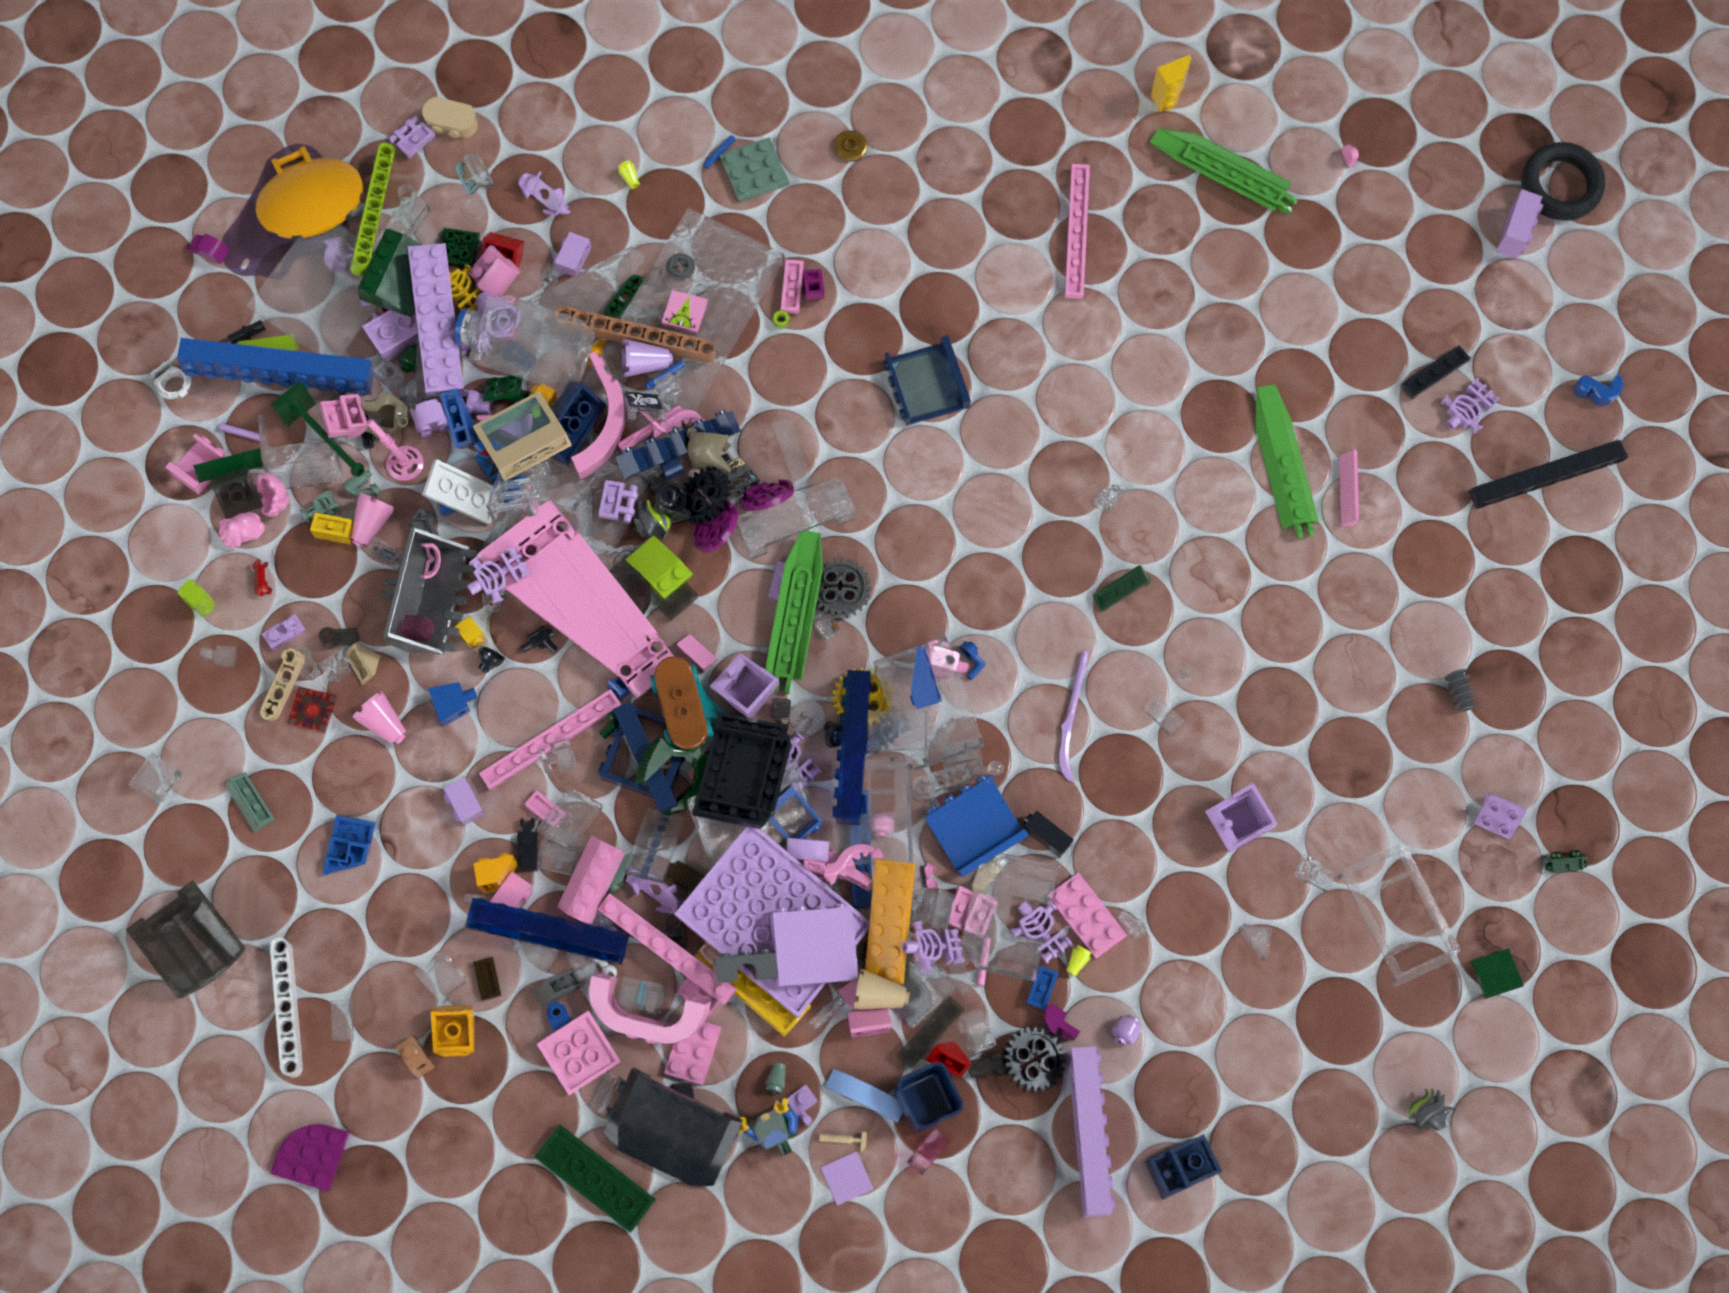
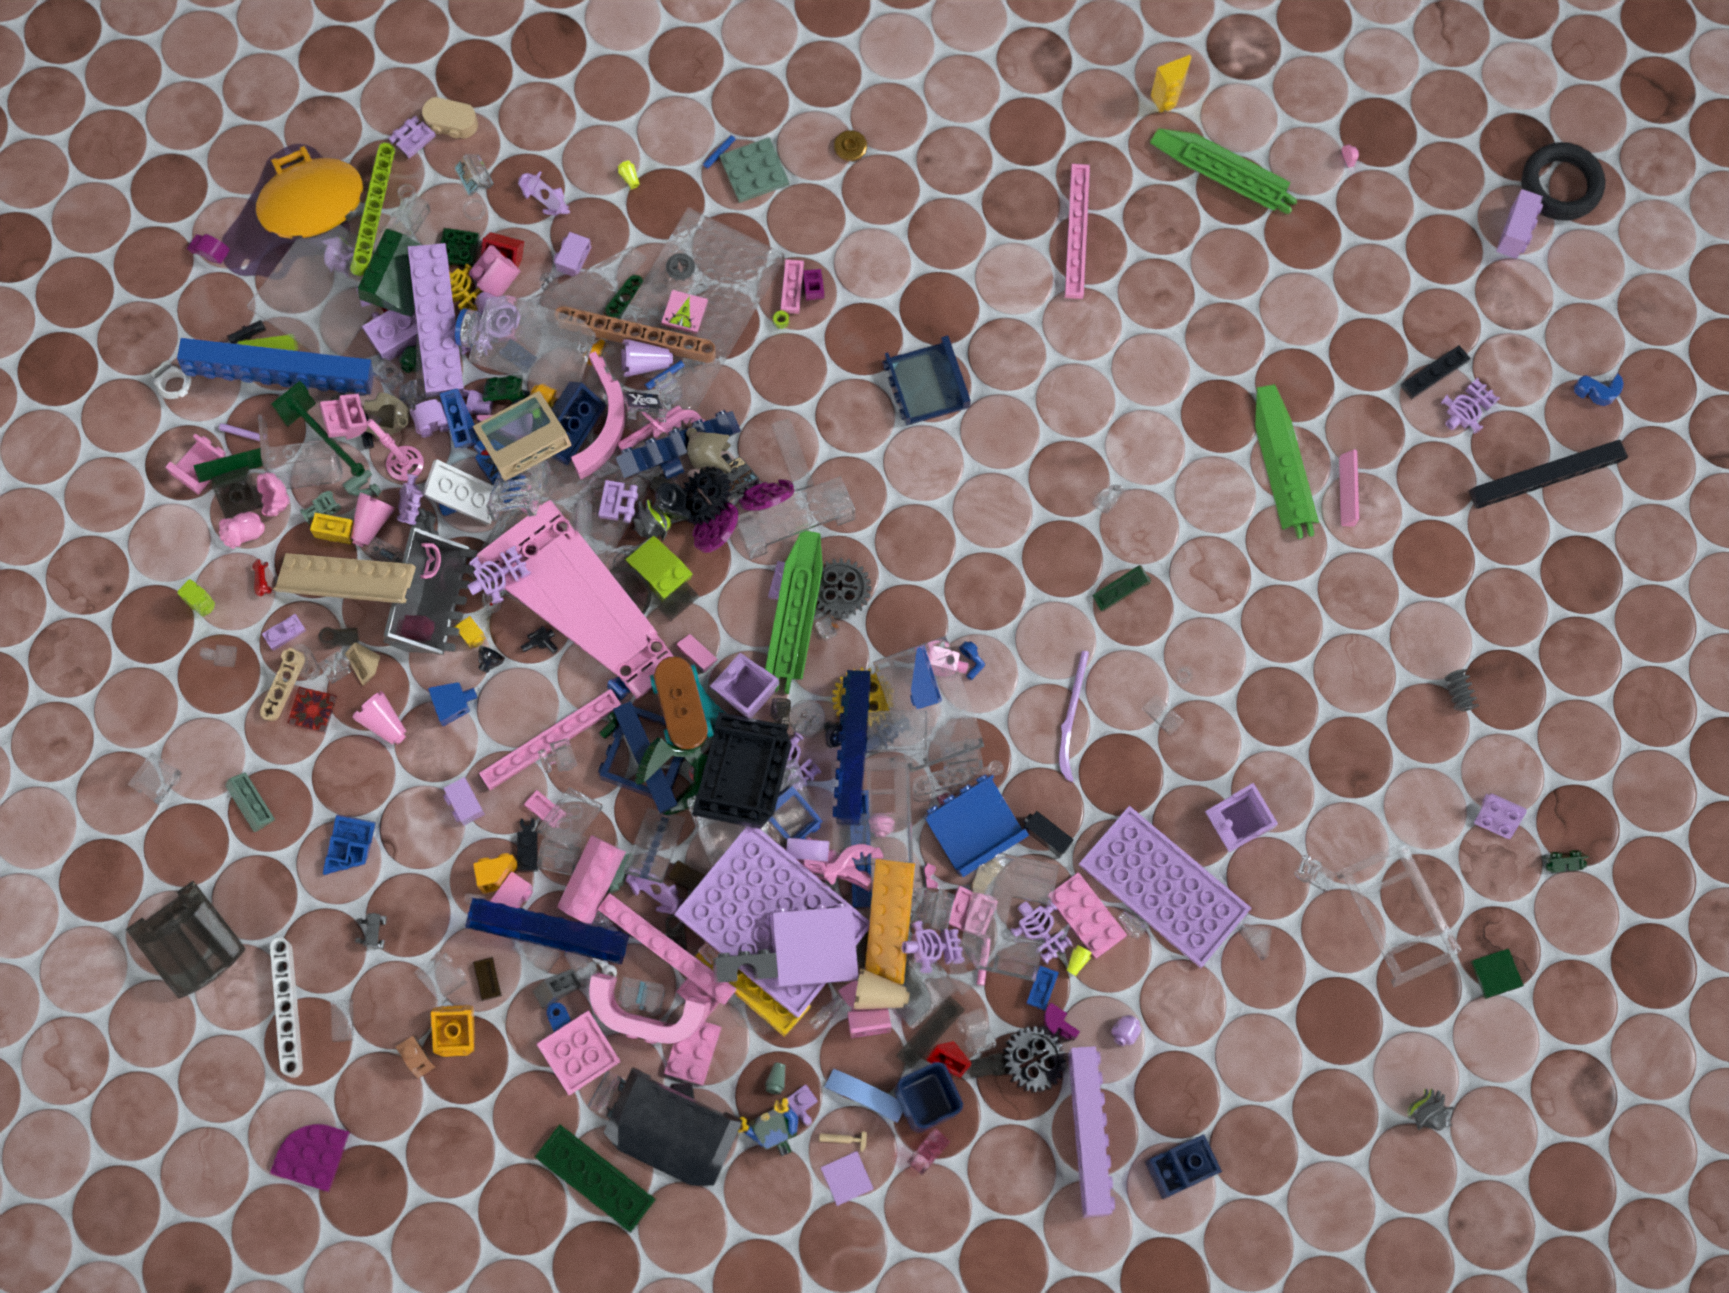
(345, 578): none -> tan plate
(372, 931): none -> dark grey piece
(409, 501): none -> lavender piece
(1165, 886): none -> lavender plate

